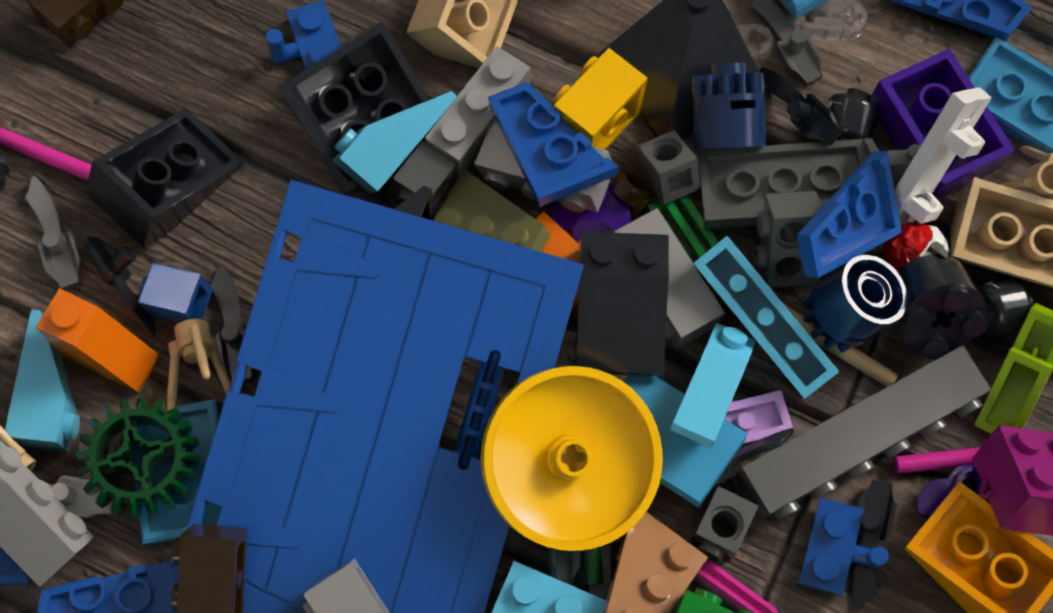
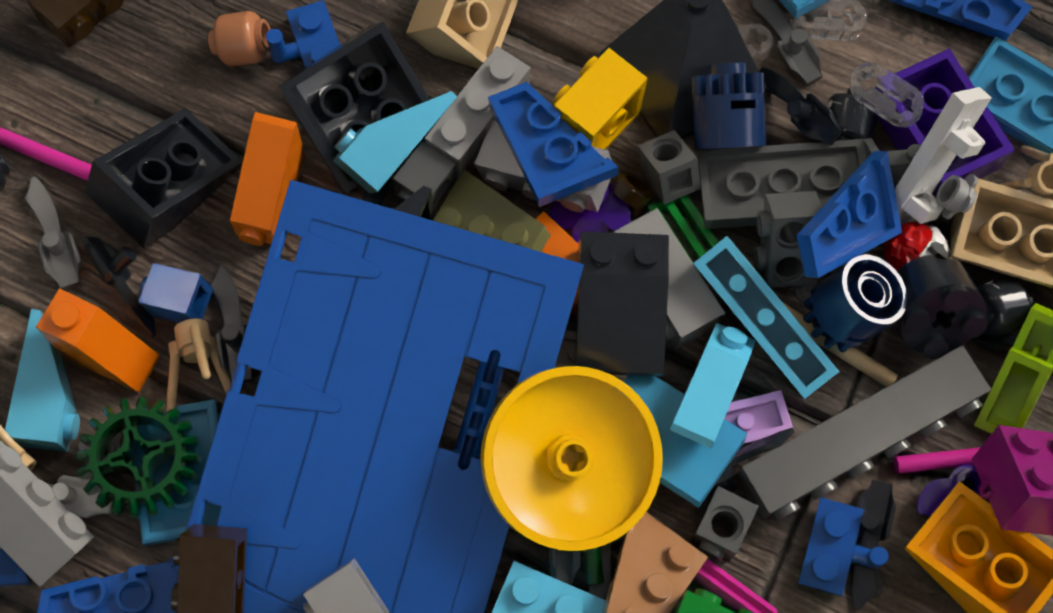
(239, 38): none -> nougat head
(269, 163): none -> orange slope
(892, 86): none -> clear beam
(957, 195): none -> light grey plate

